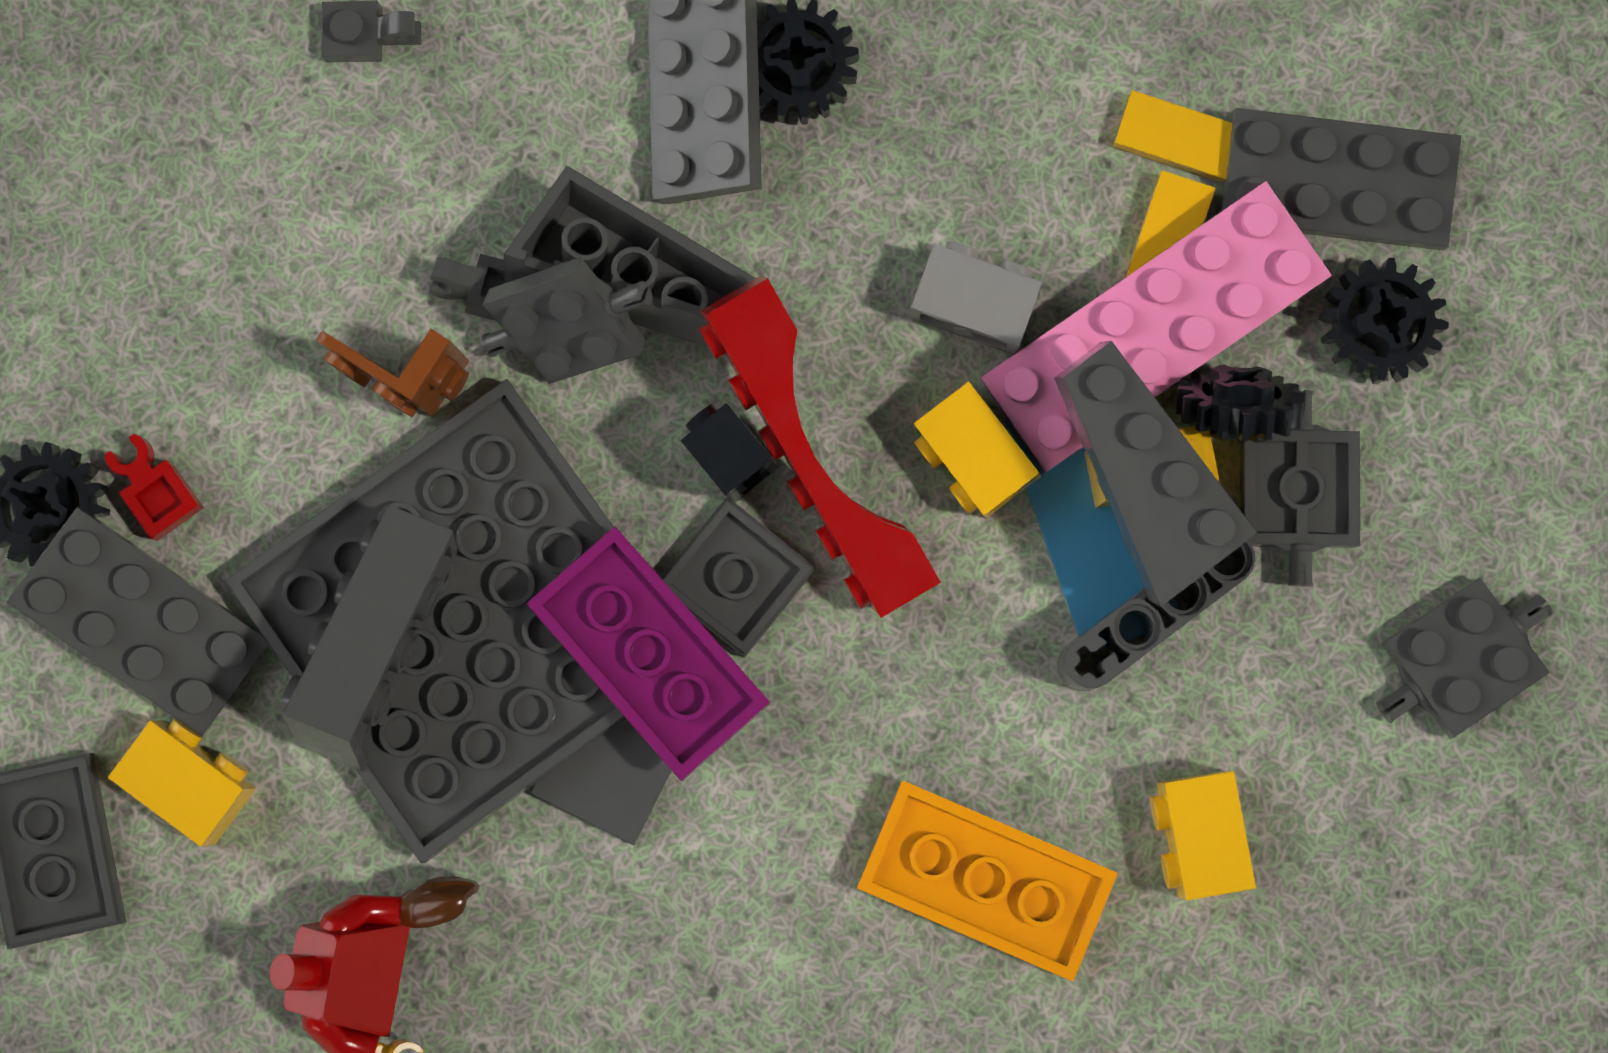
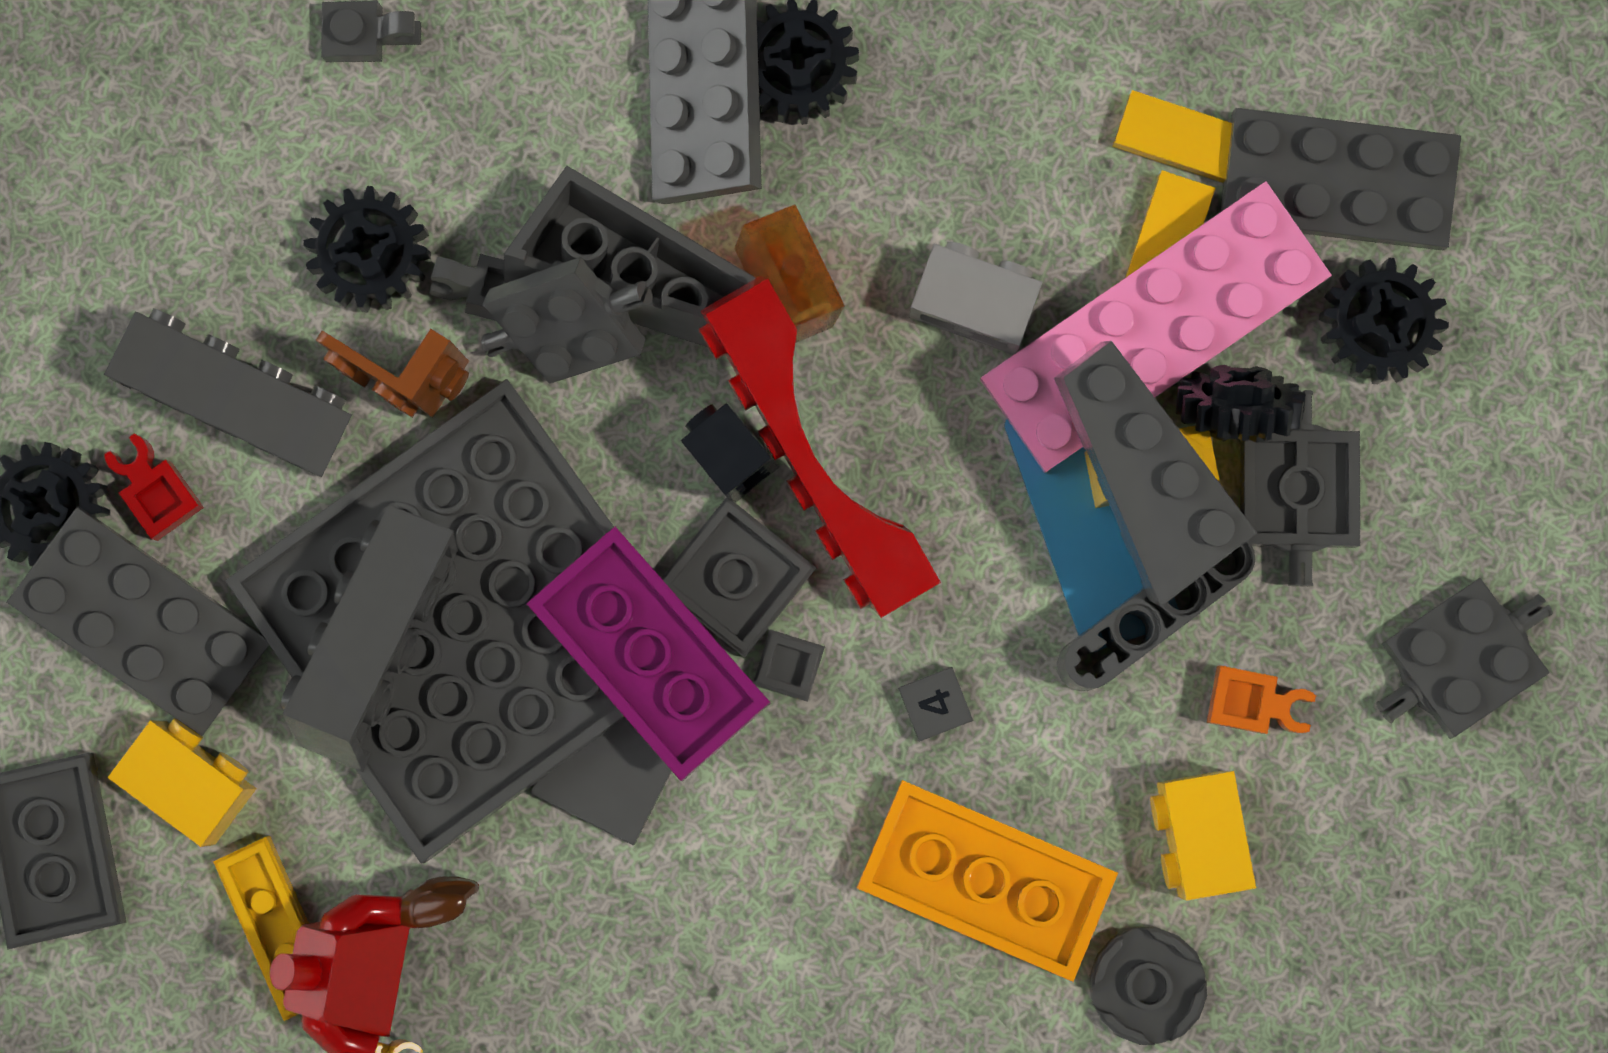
(229, 393): none -> dark grey wedge
(263, 905): none -> yellow tile
(389, 241): none -> black gear
(786, 255): none -> clear orange brick
(788, 665): none -> dark grey tile
(935, 704): none -> dark grey tile
(975, 451): yellow brick -> none
(1129, 974): none -> dark grey tile
(1249, 701): none -> orange plate

